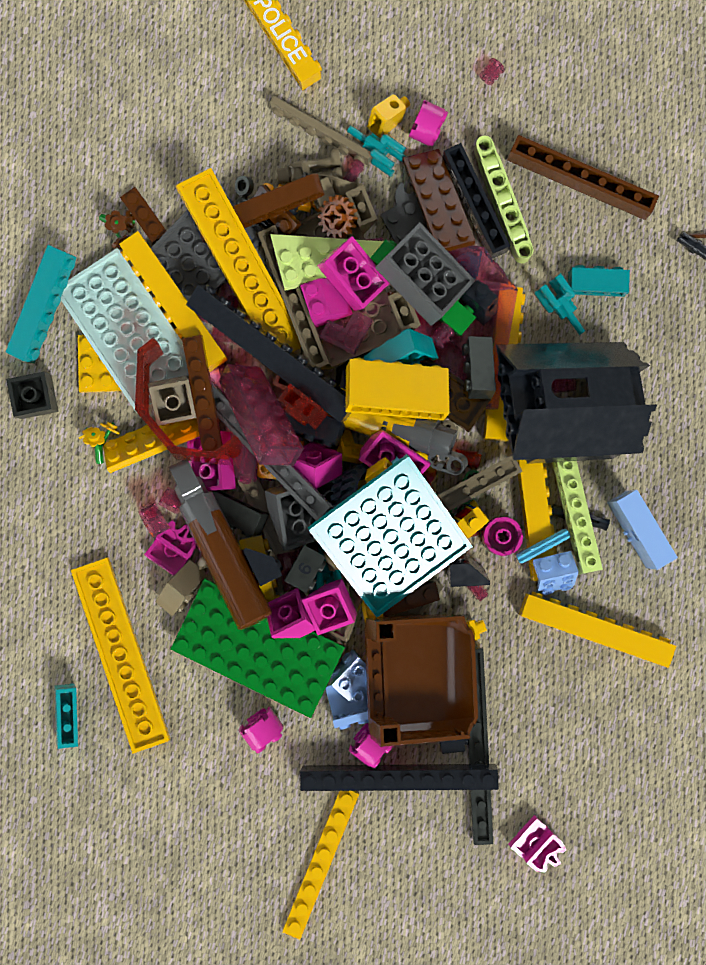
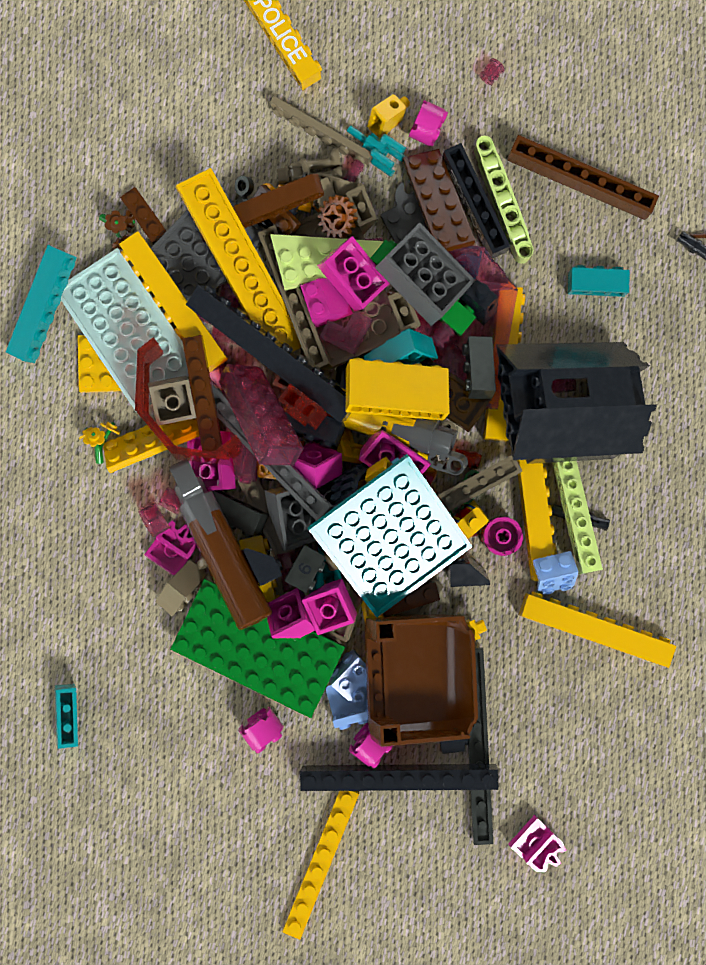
(32, 395): pearl dark grey brick -> none
(120, 655): yellow plate -> none
(479, 592): clear pink pin -> none
(543, 546): medium azure axle -> none
(561, 302): teal plant -> none
(642, 530): light blue brick -> none

